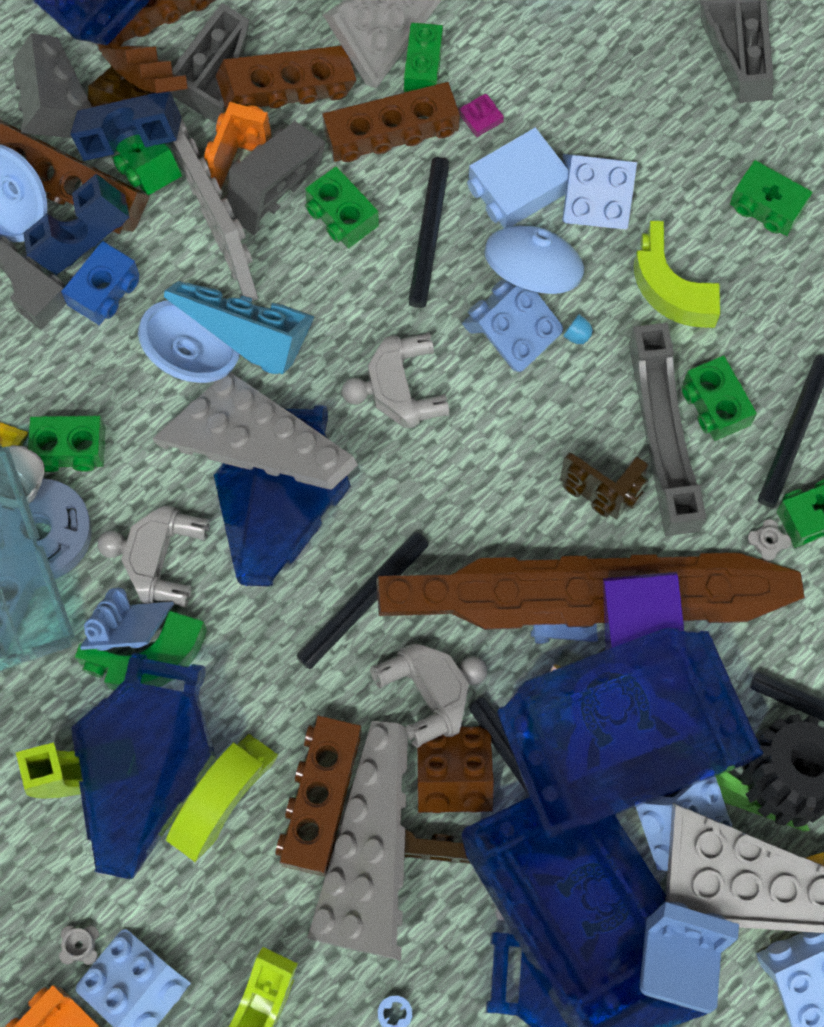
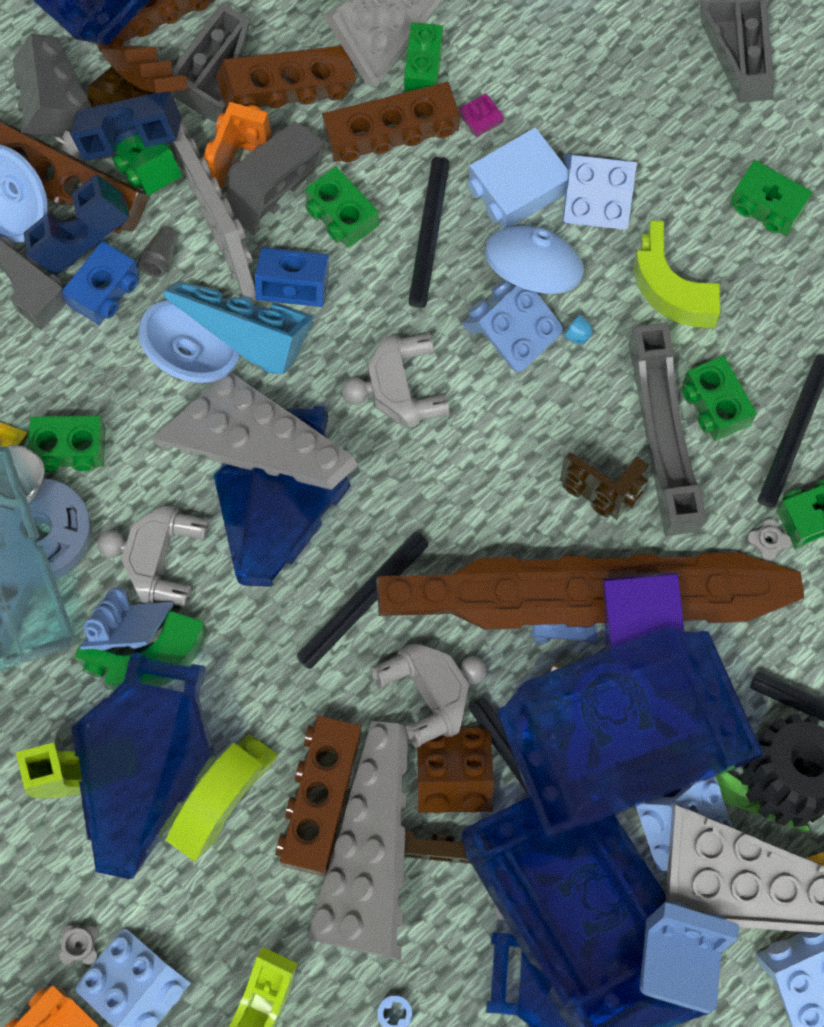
(68, 144): none -> light grey plate
(158, 254): none -> flat silver cone
(292, 277): none -> blue brick

